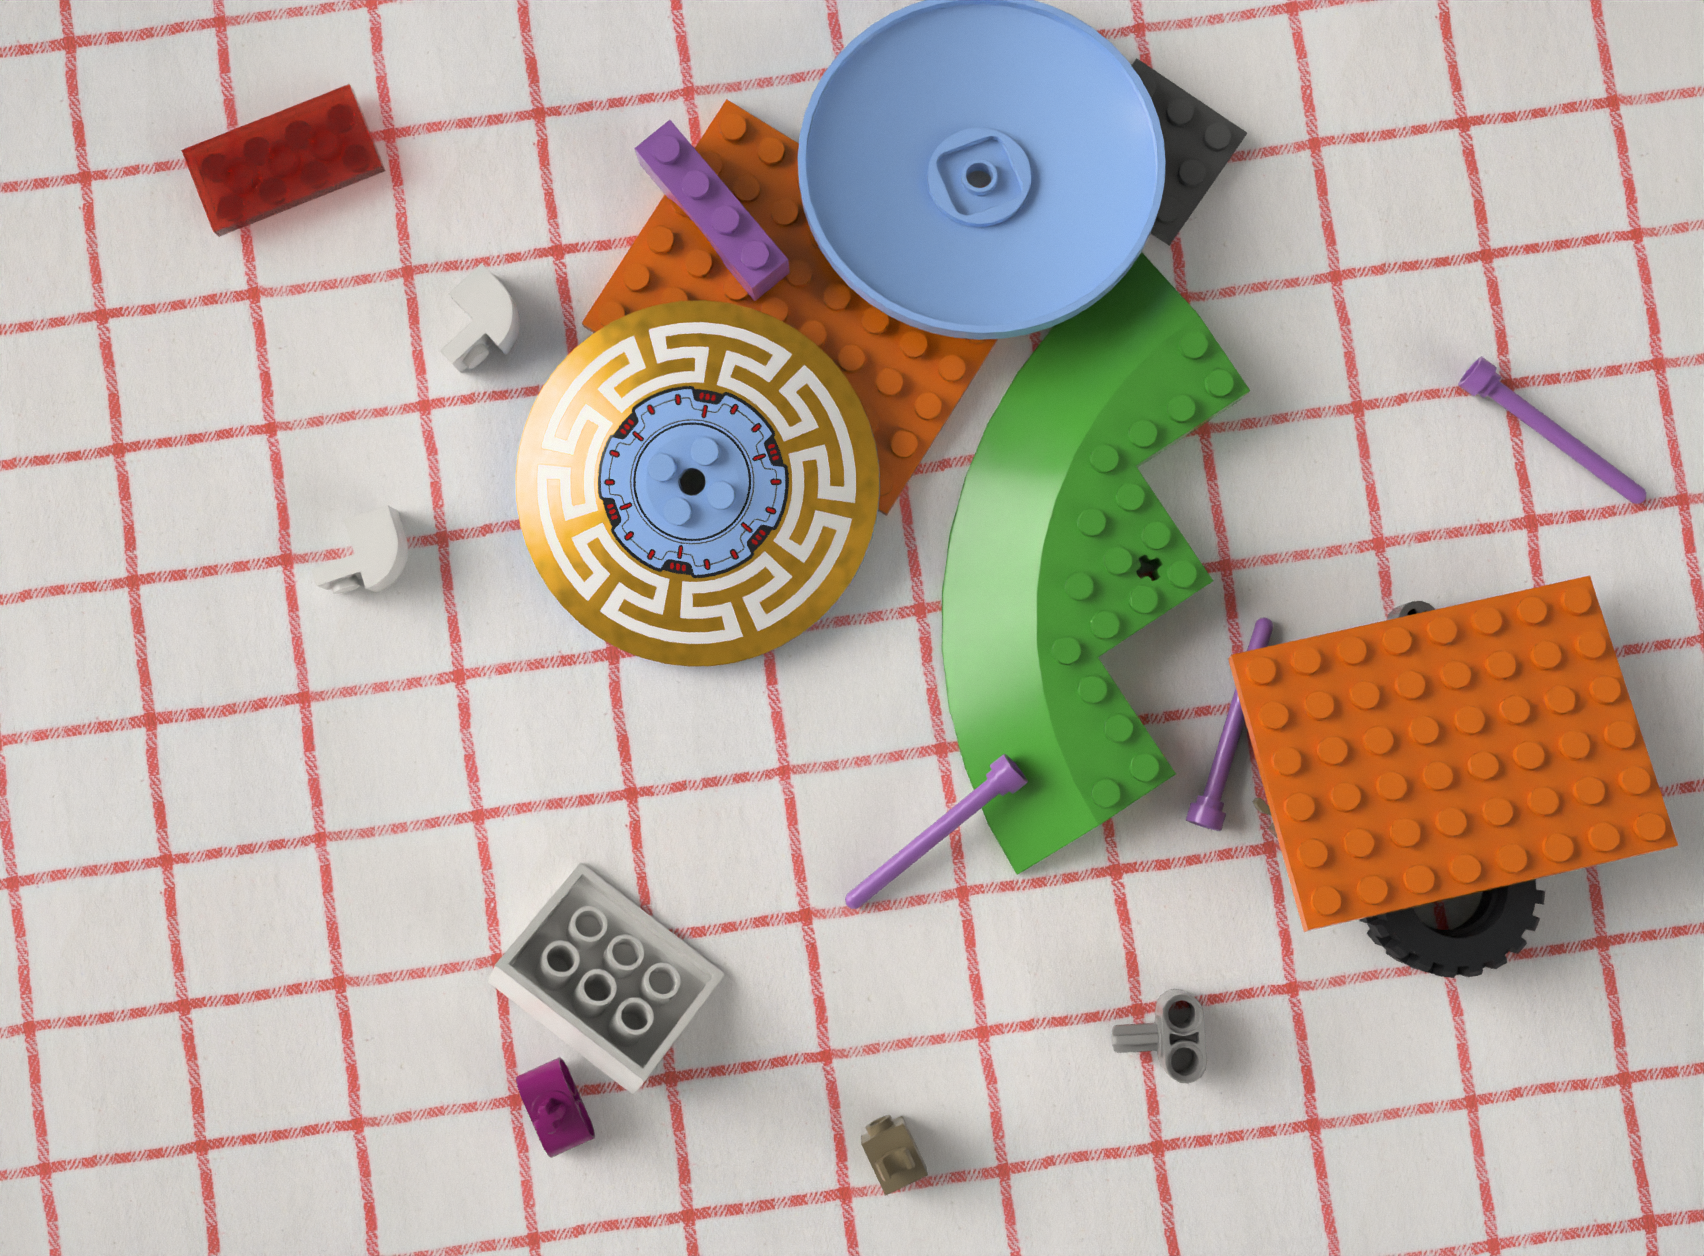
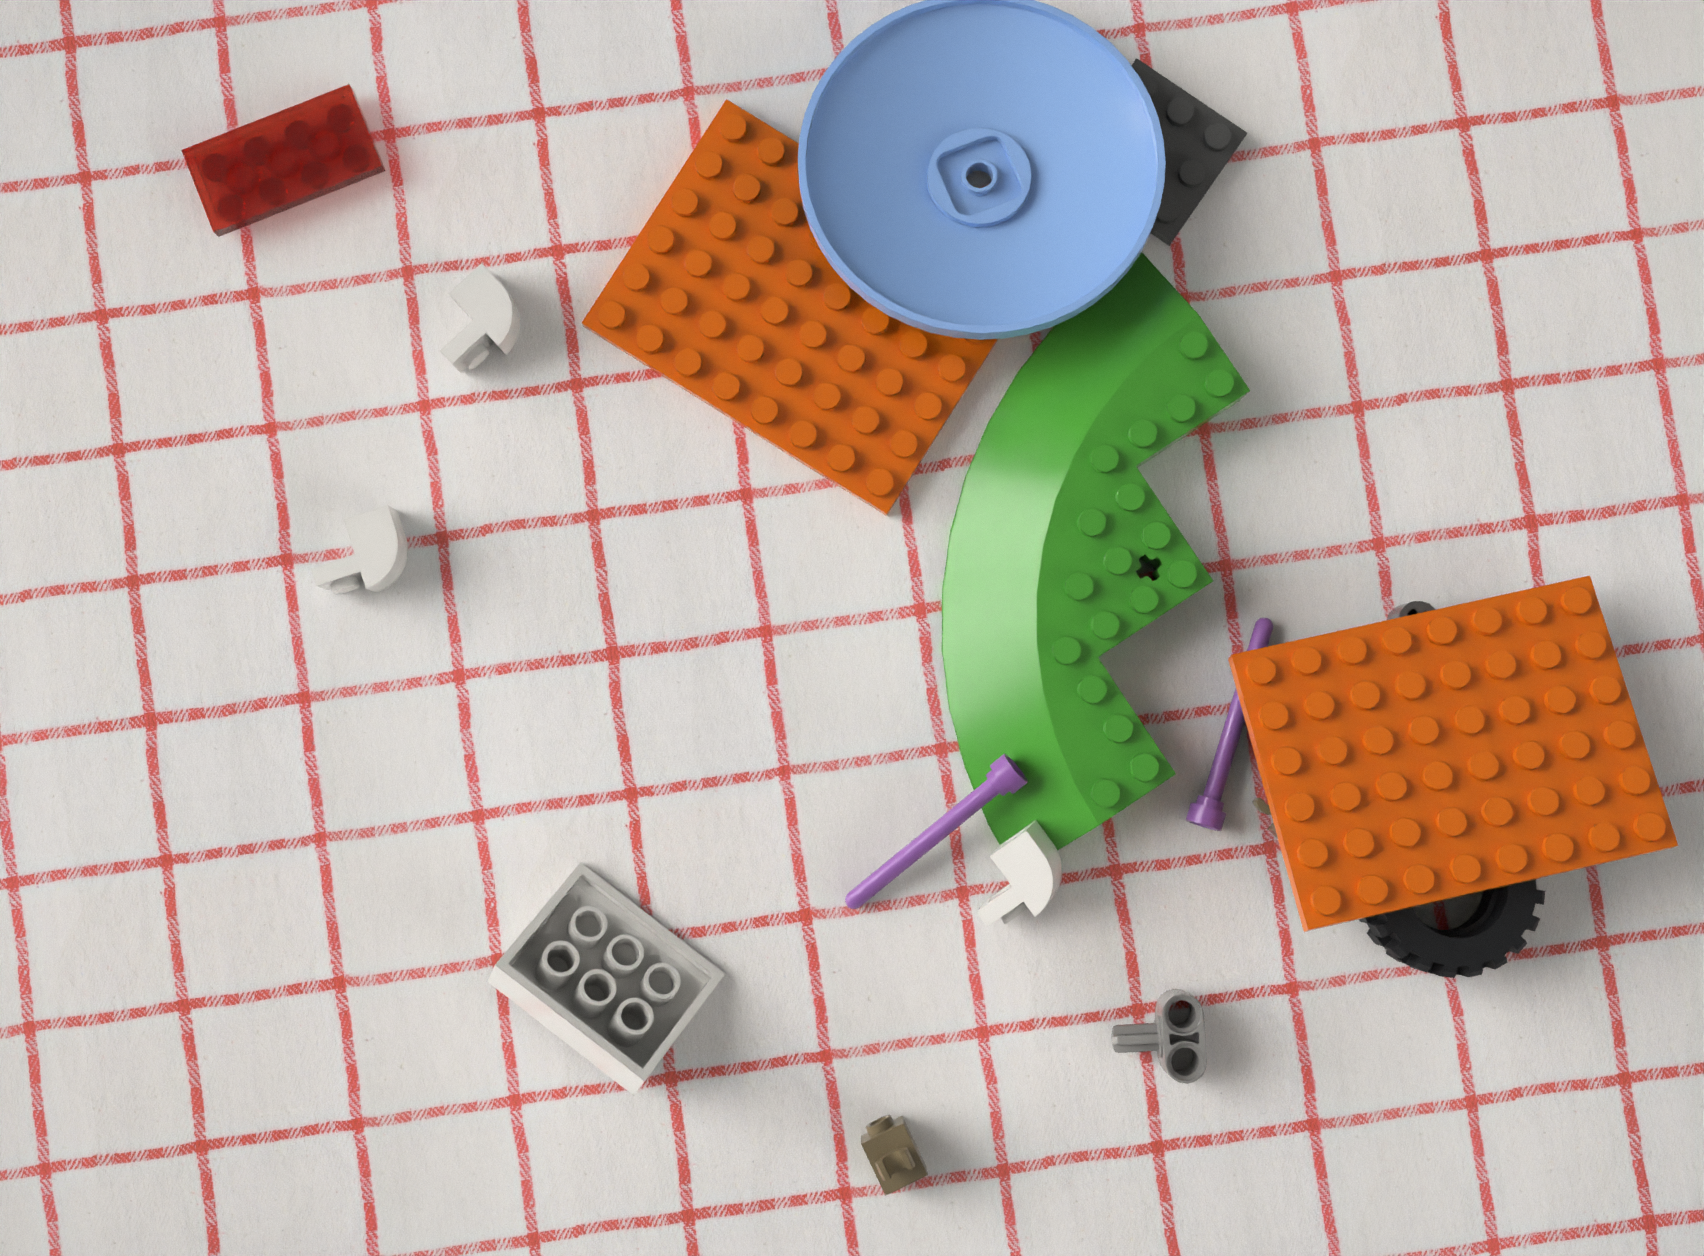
(555, 1107): magenta beam -> none
(713, 208): medium lavender arch -> none
(781, 502): dish -> none
(1033, 875): none -> white brick
(1484, 381): medium lavender piece -> none

